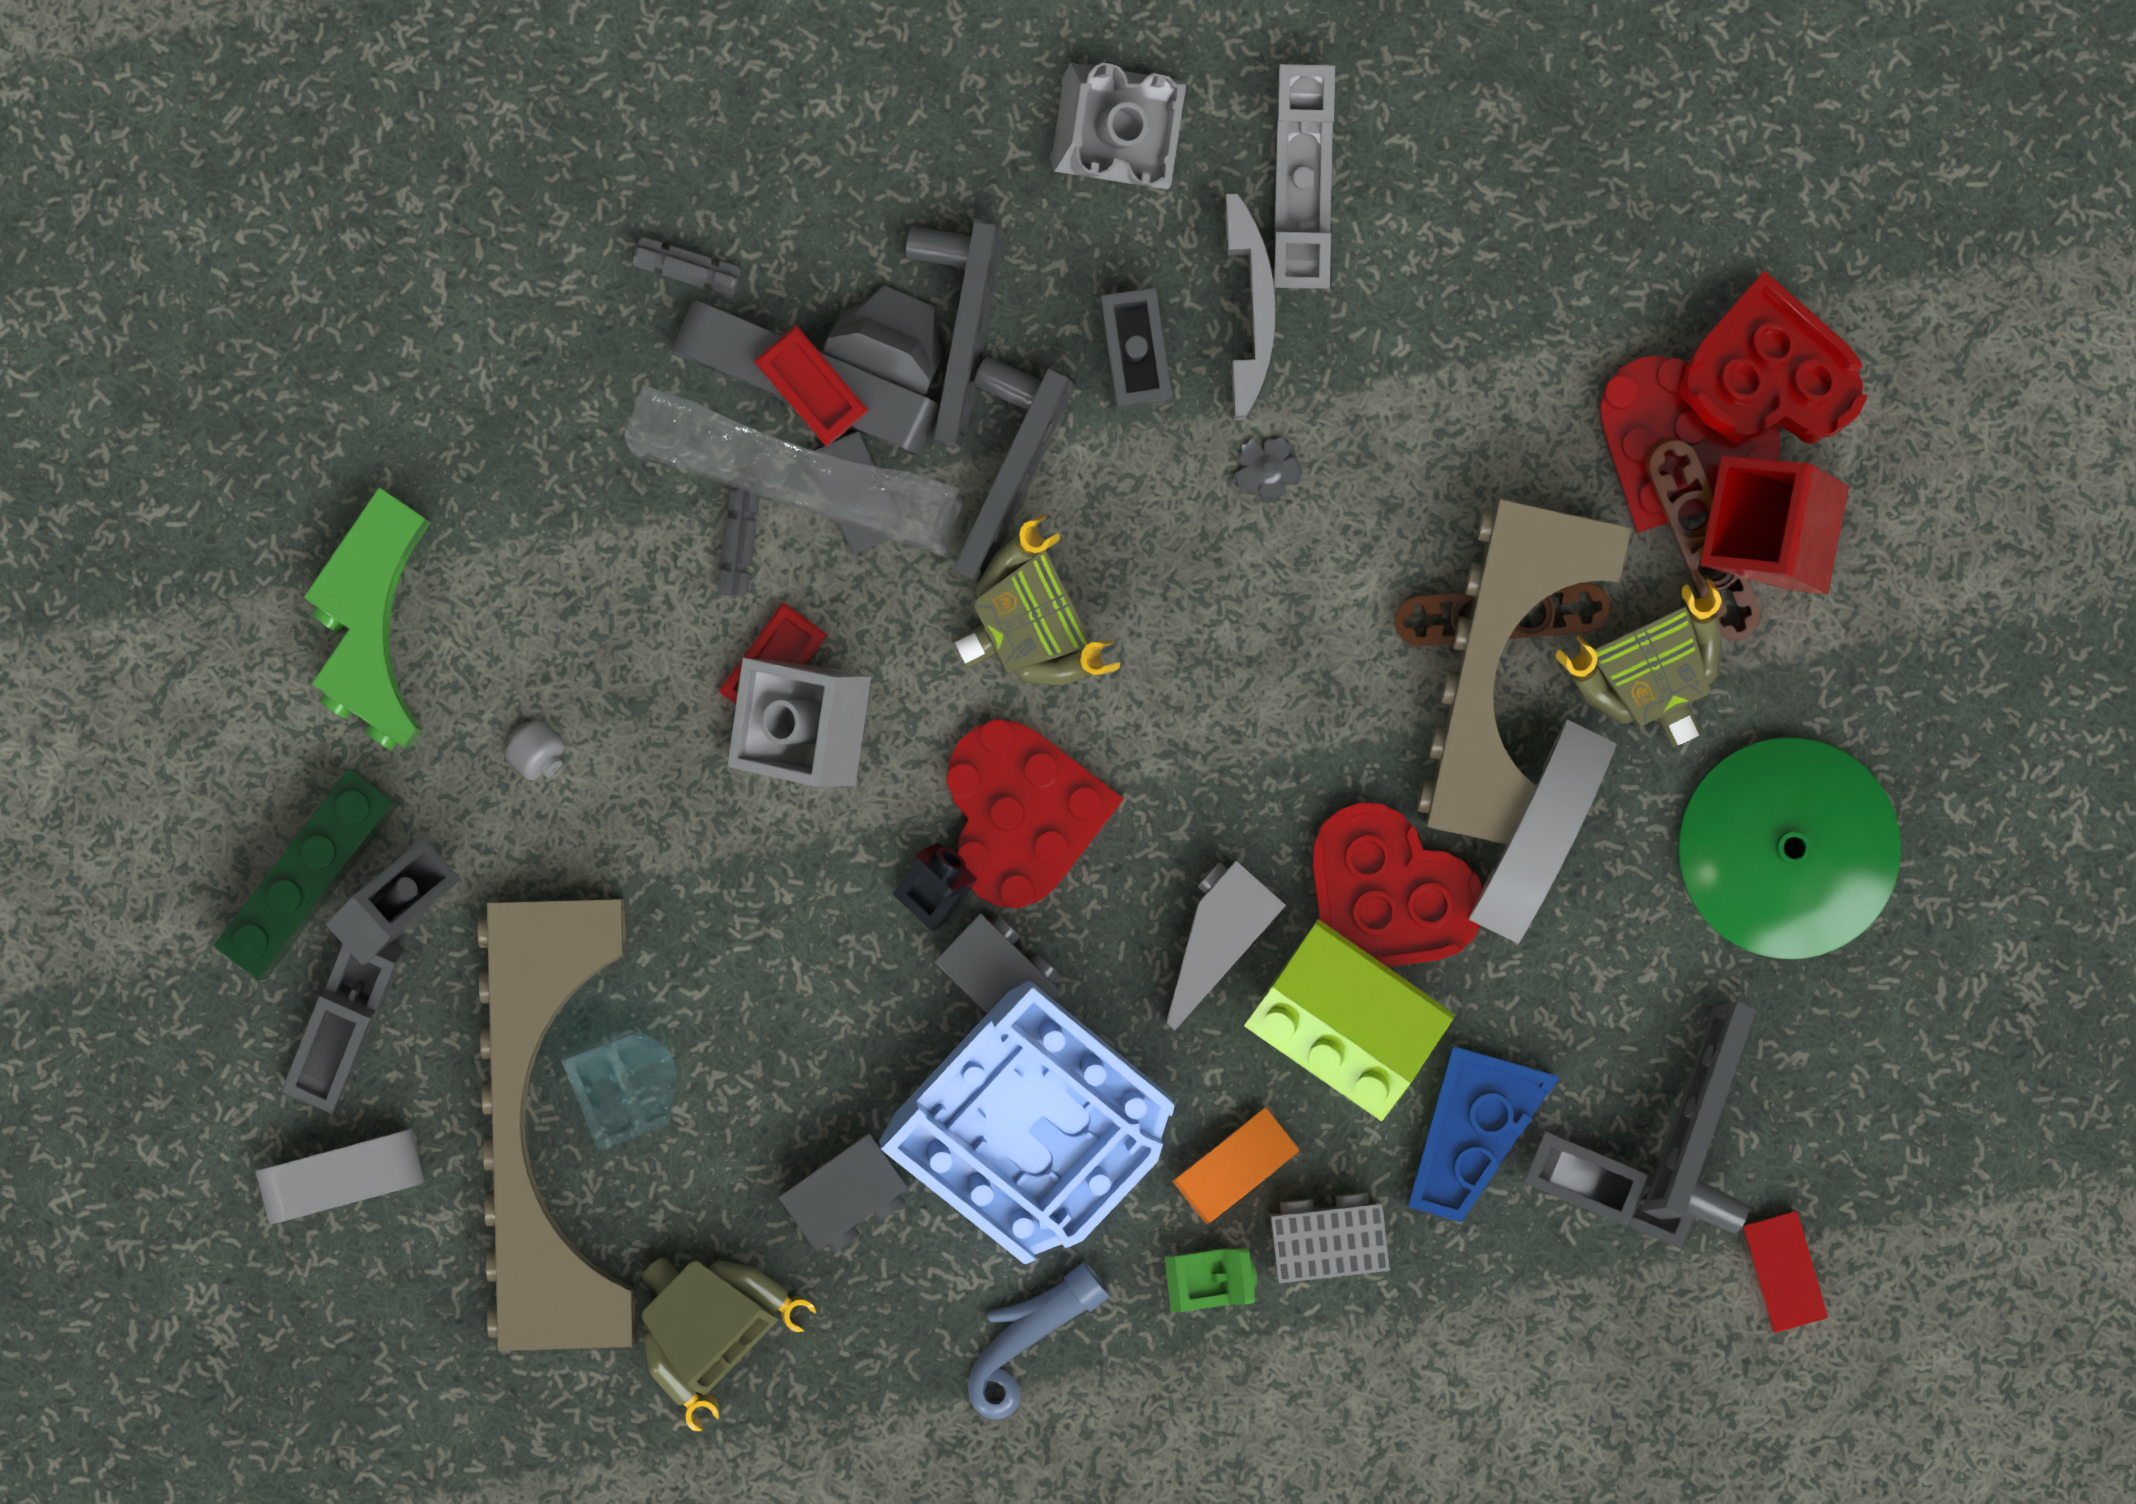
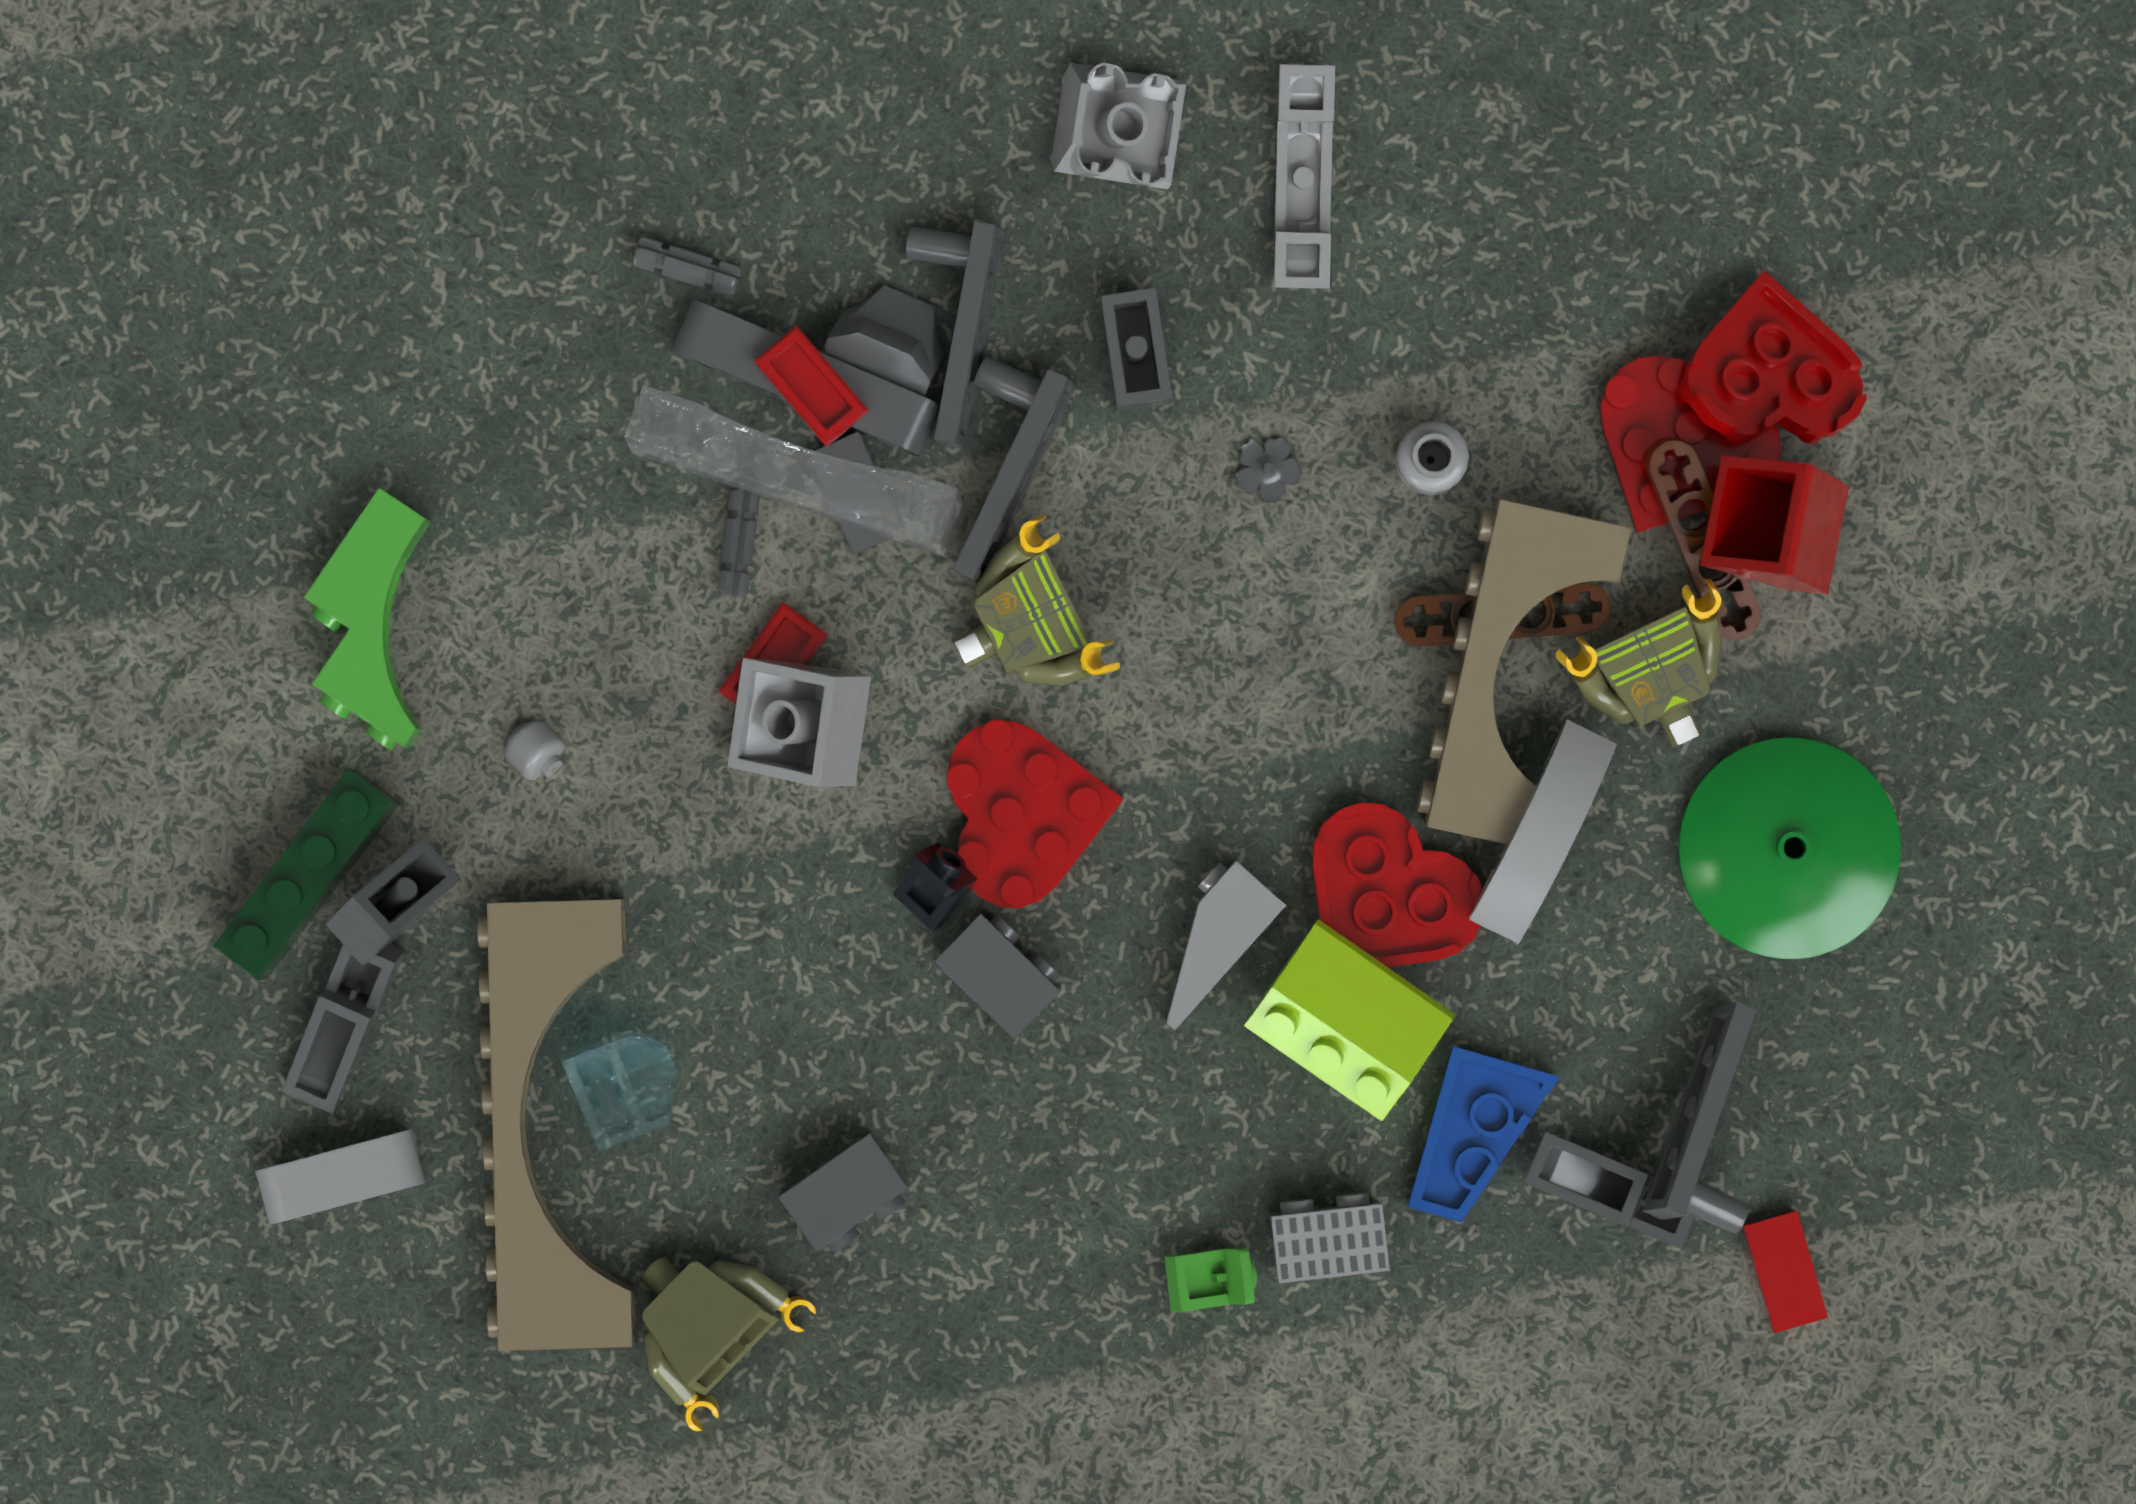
(1031, 1126): light blue wedge -> none
(1031, 1322): sand blue plant -> none
(1236, 1165): orange slope -> none
(1245, 239): light grey slope -> none
(1435, 441): none -> light grey head

